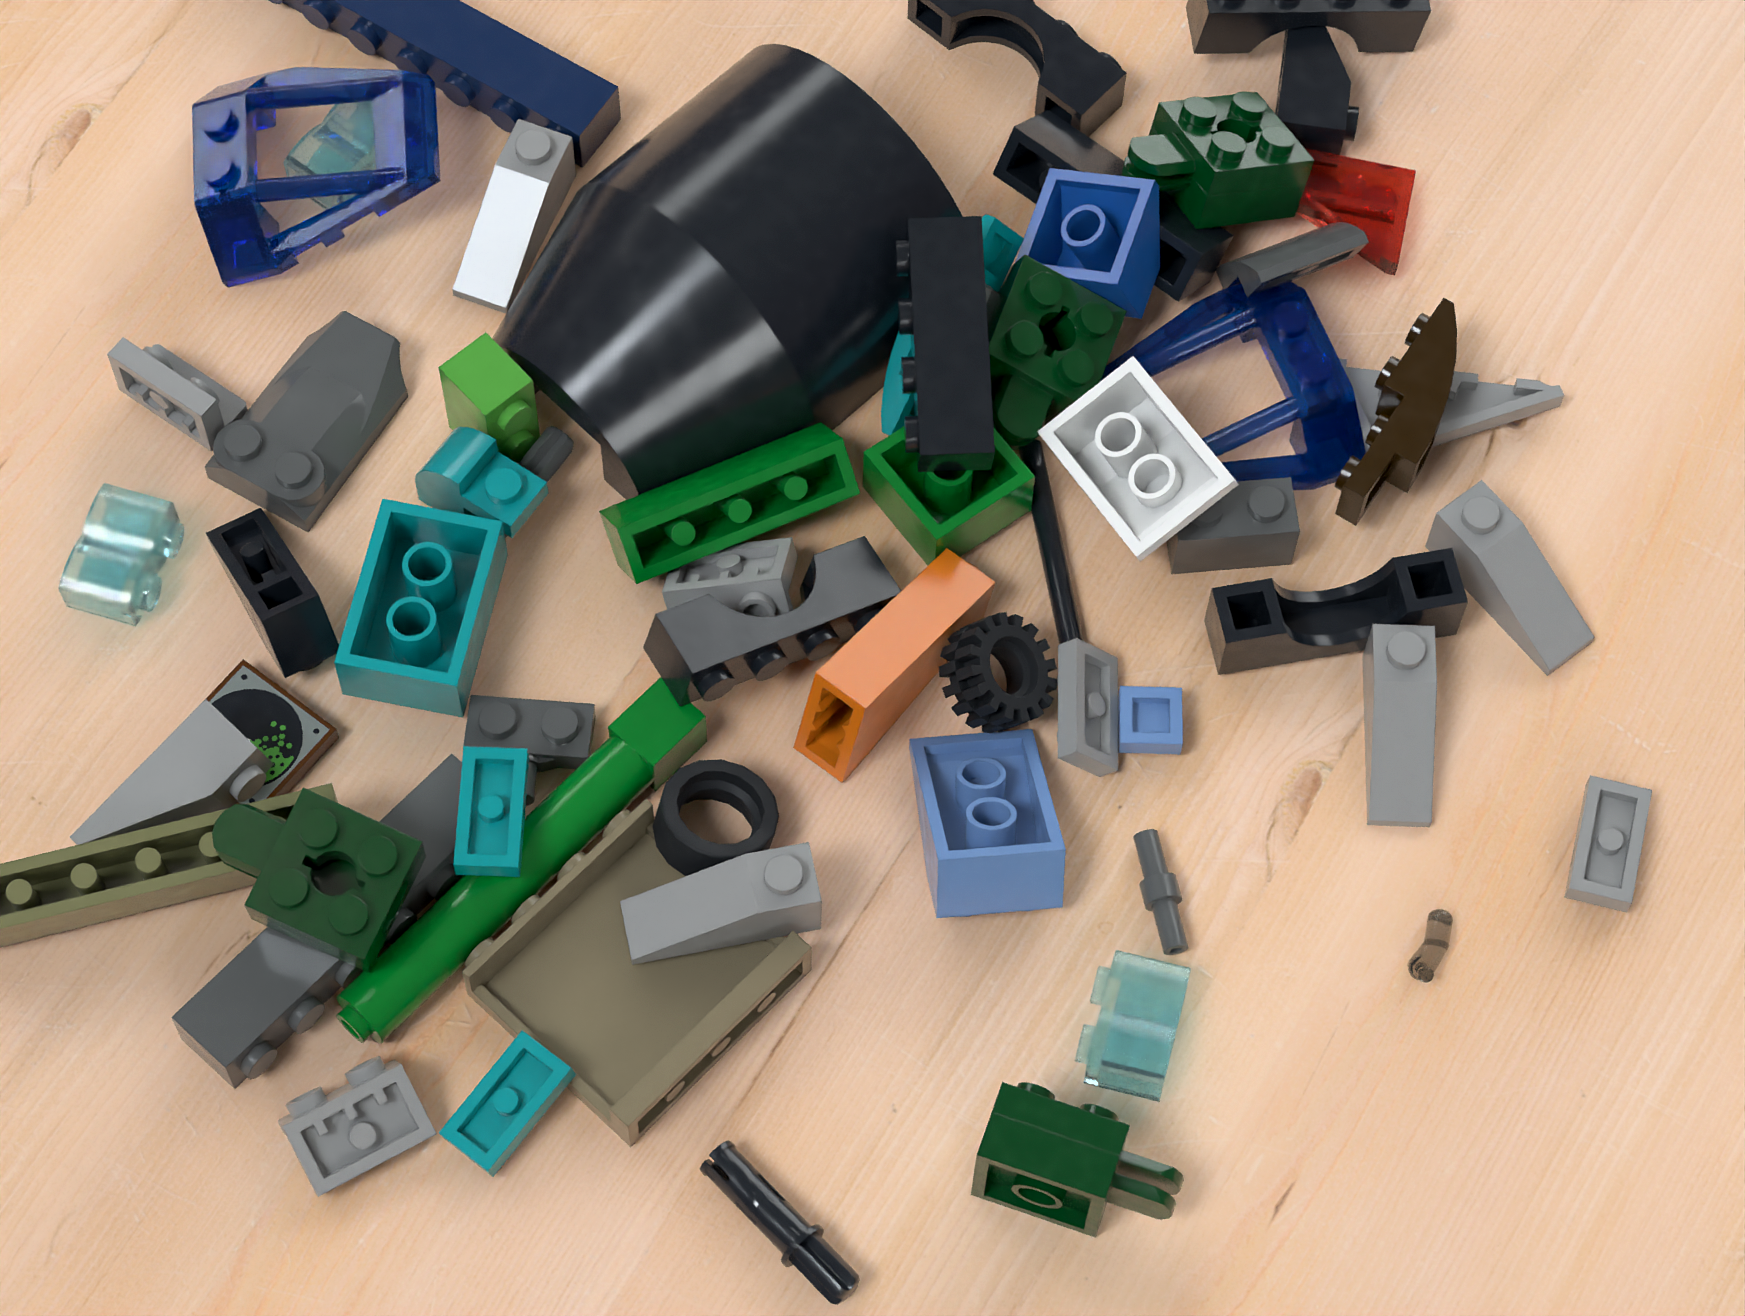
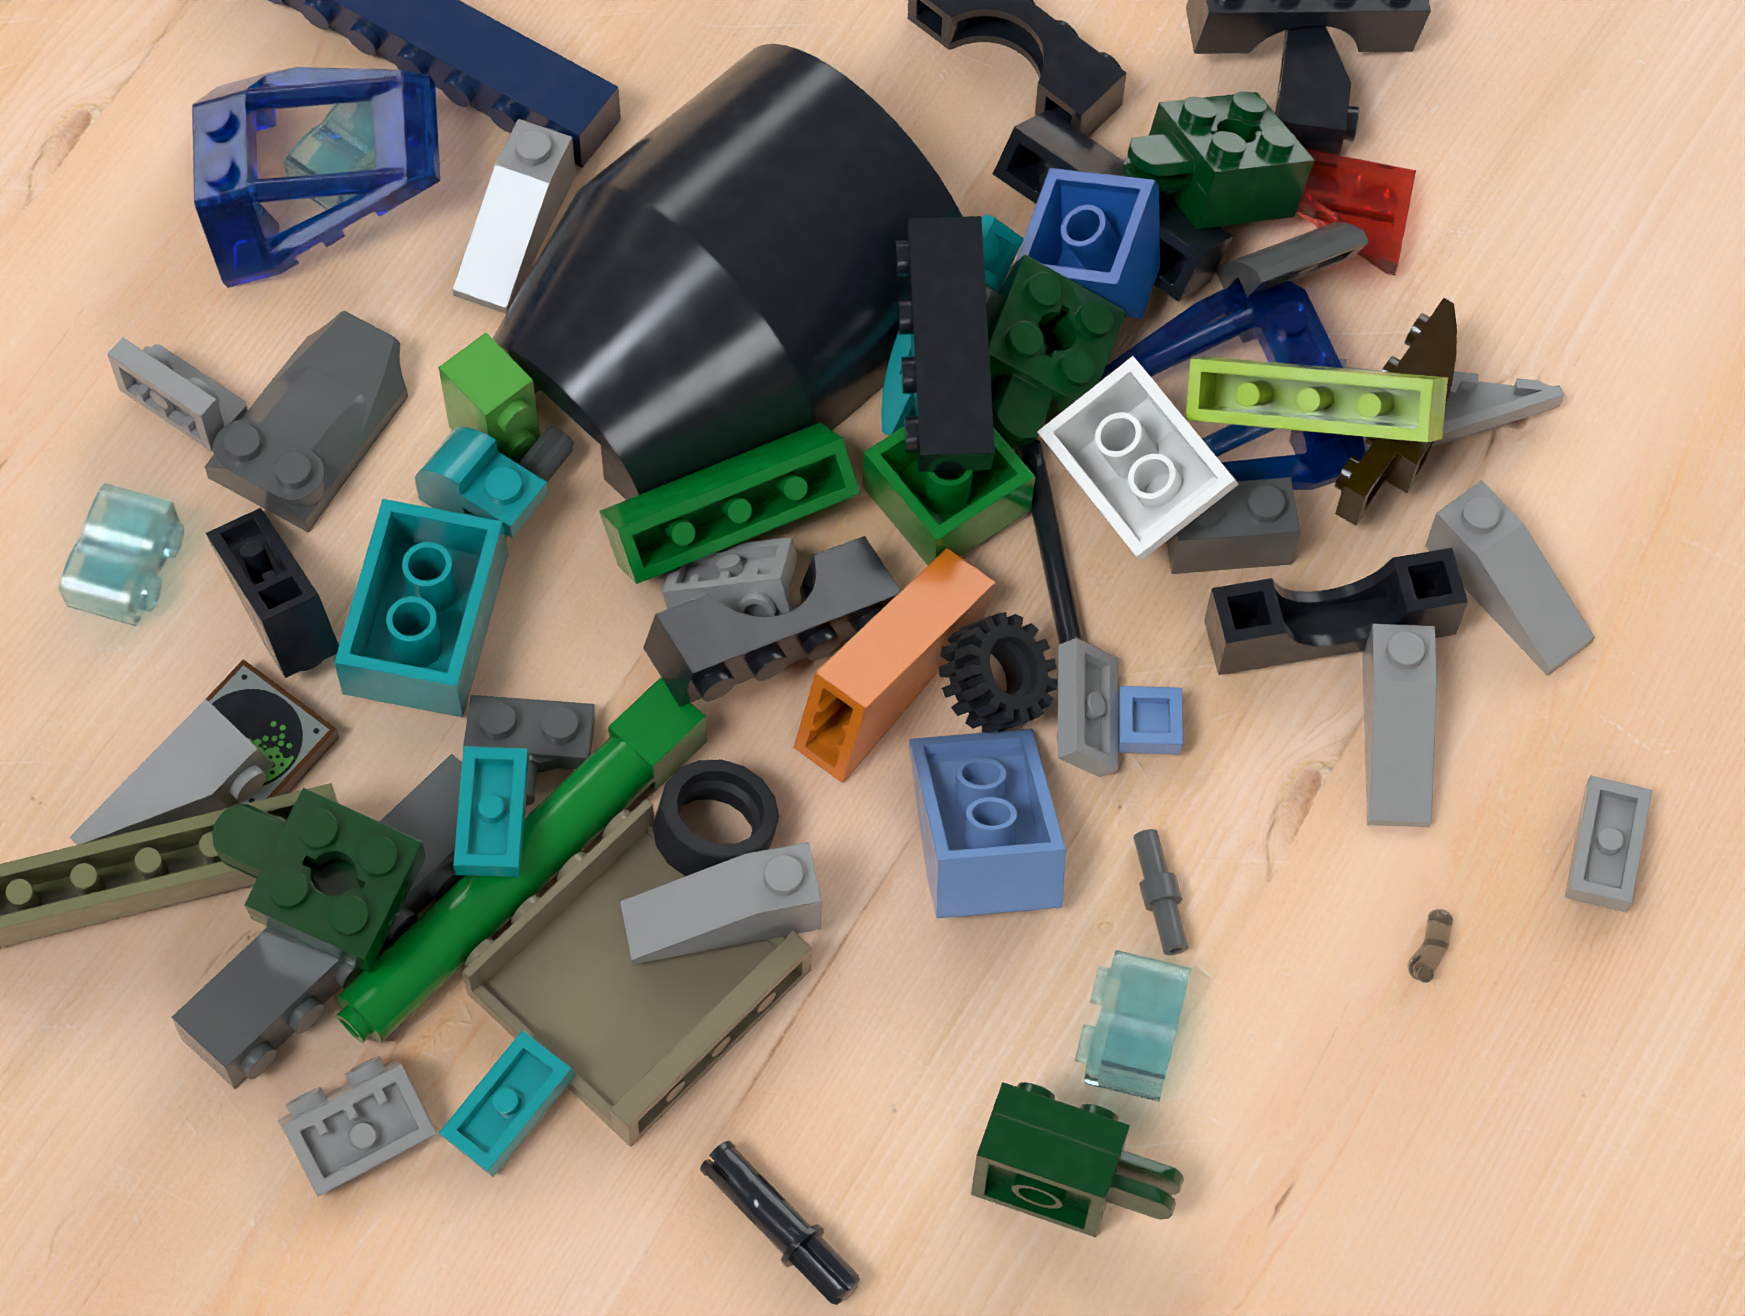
(1316, 399): none -> lime brick

